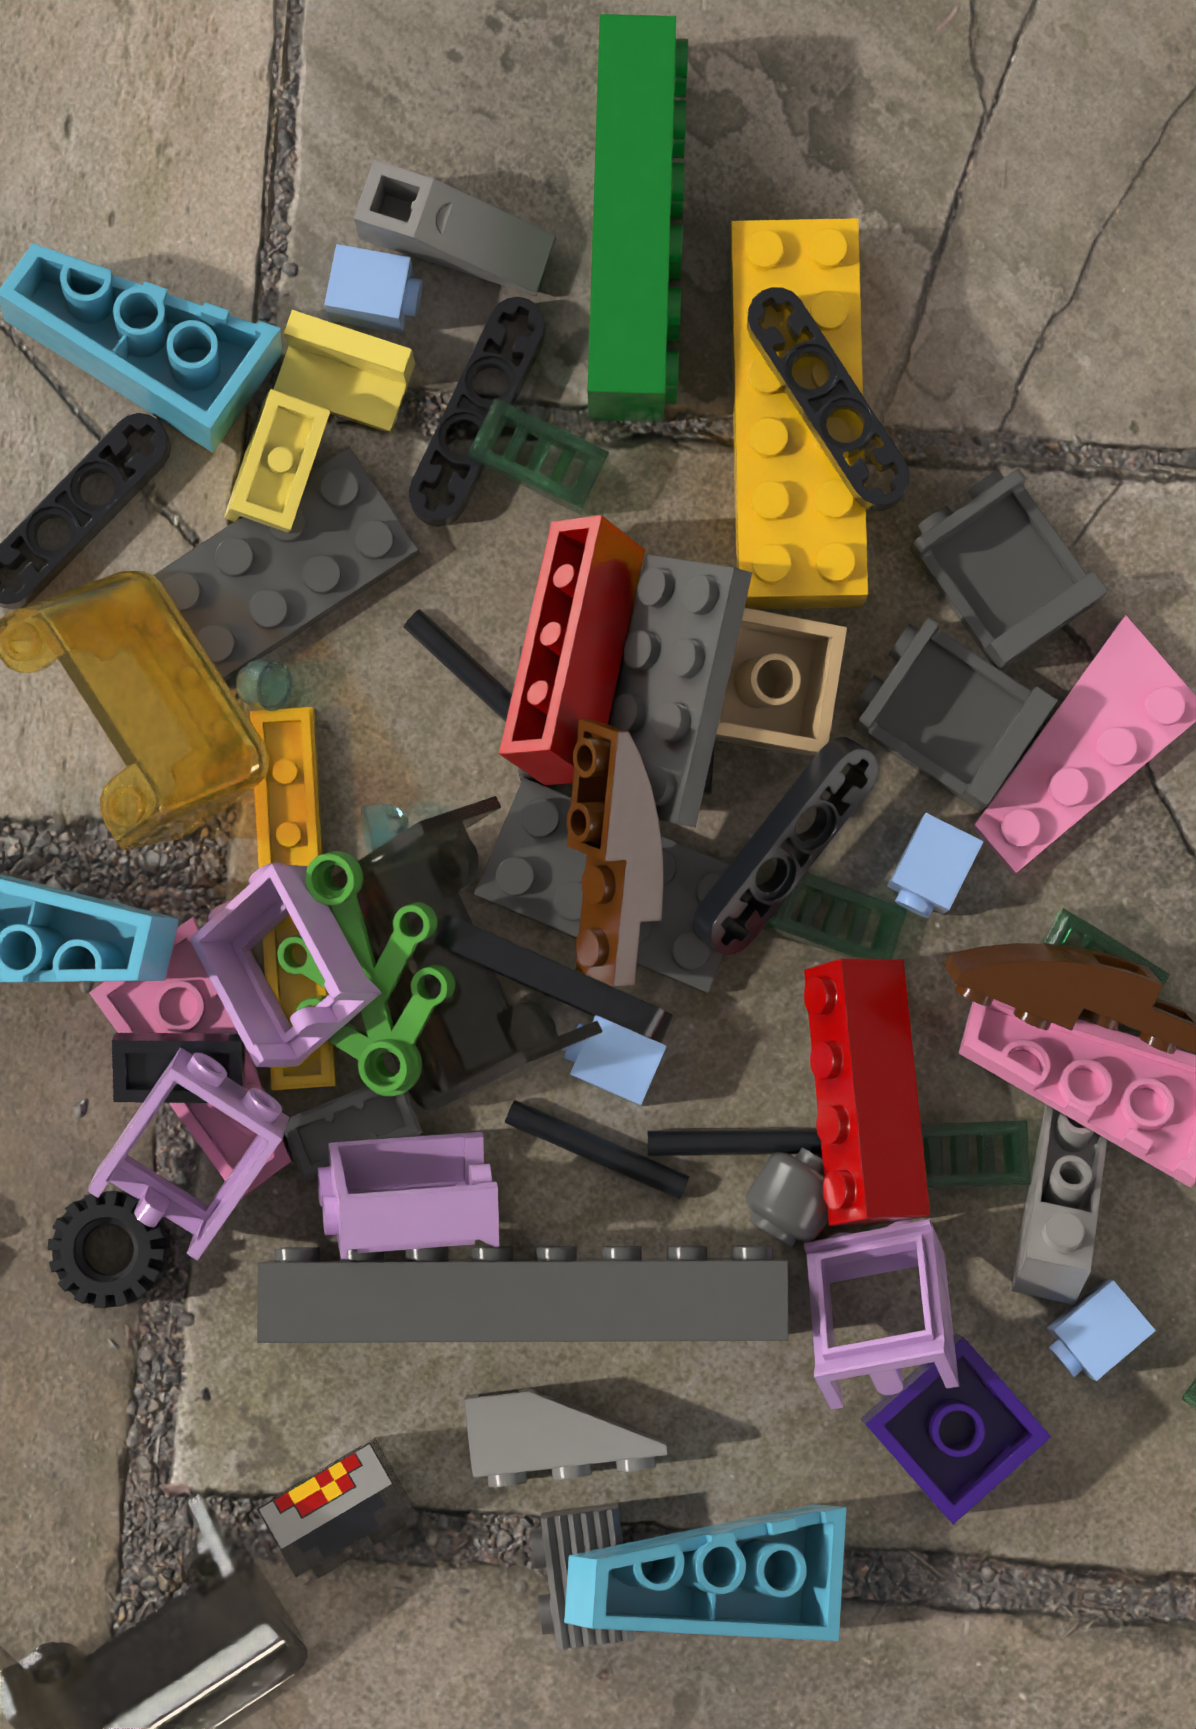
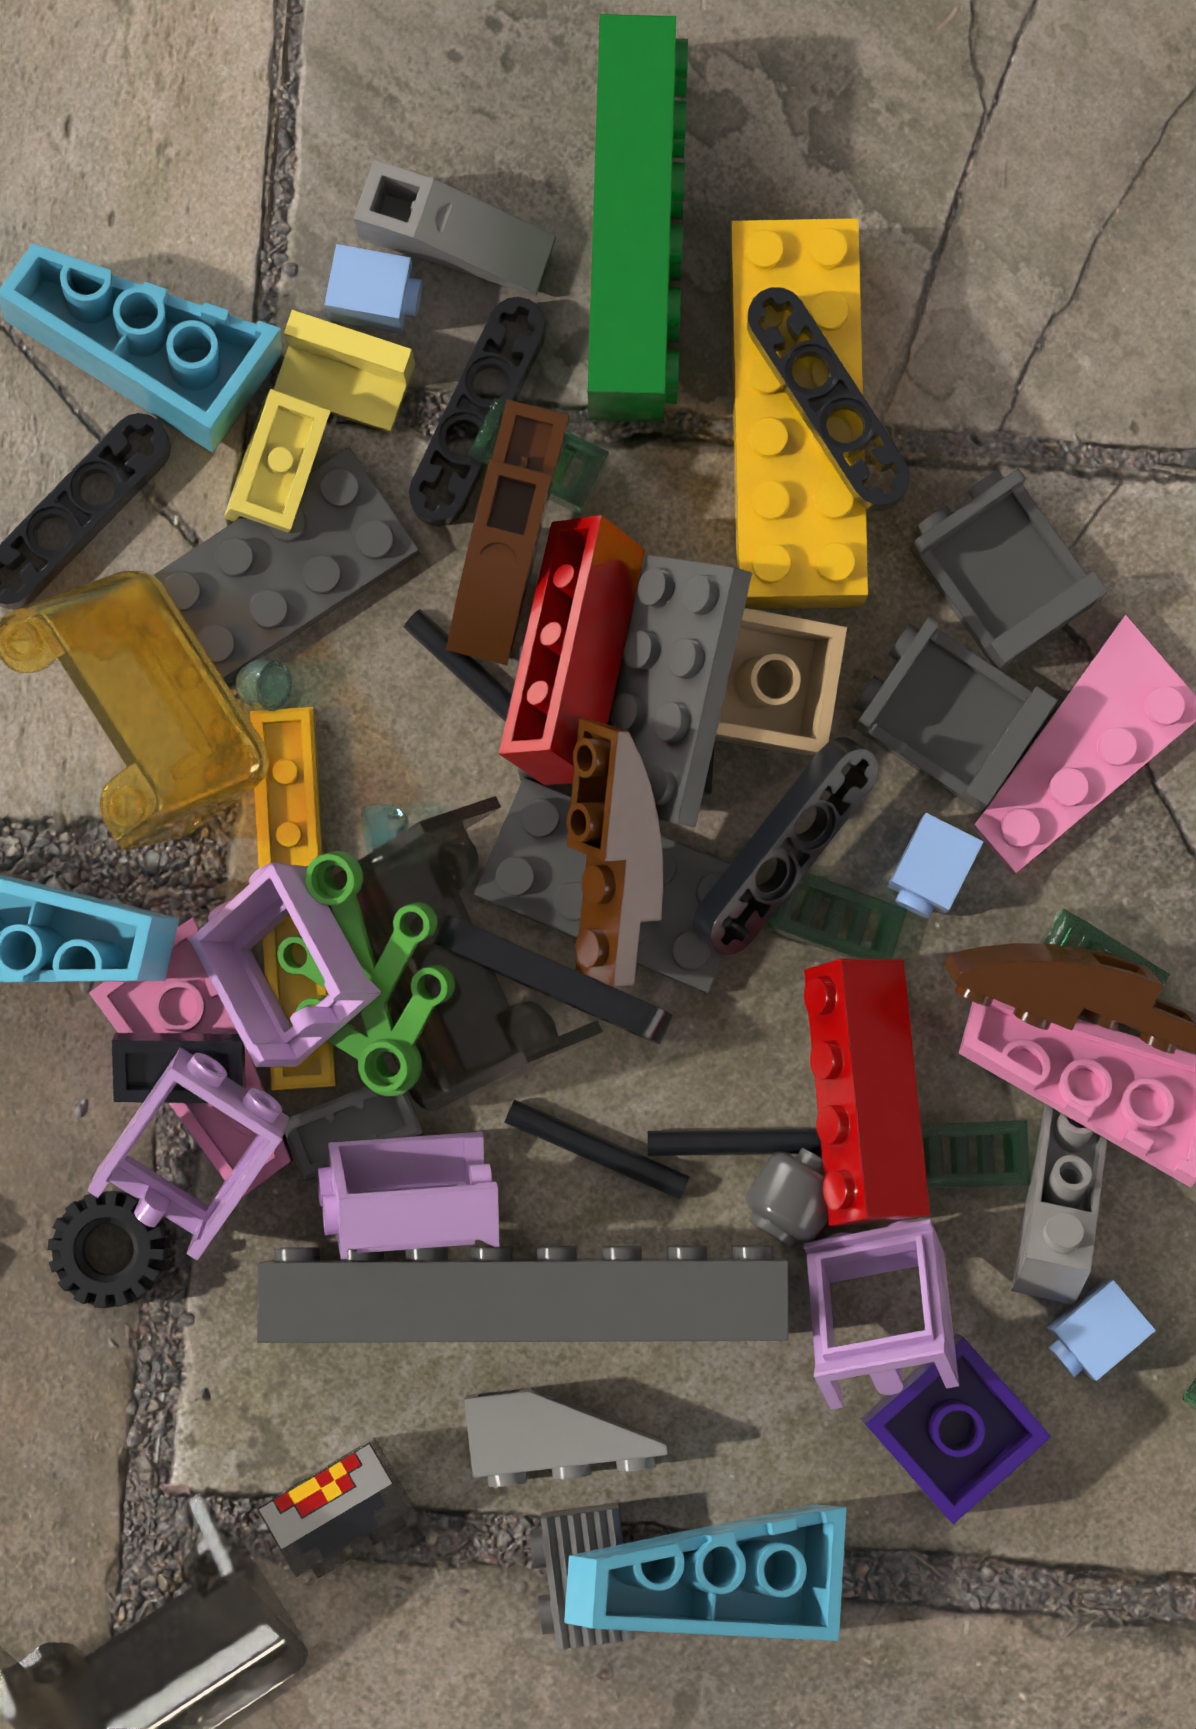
(506, 532): none -> reddish brown slope
(617, 1061): light blue brick -> none

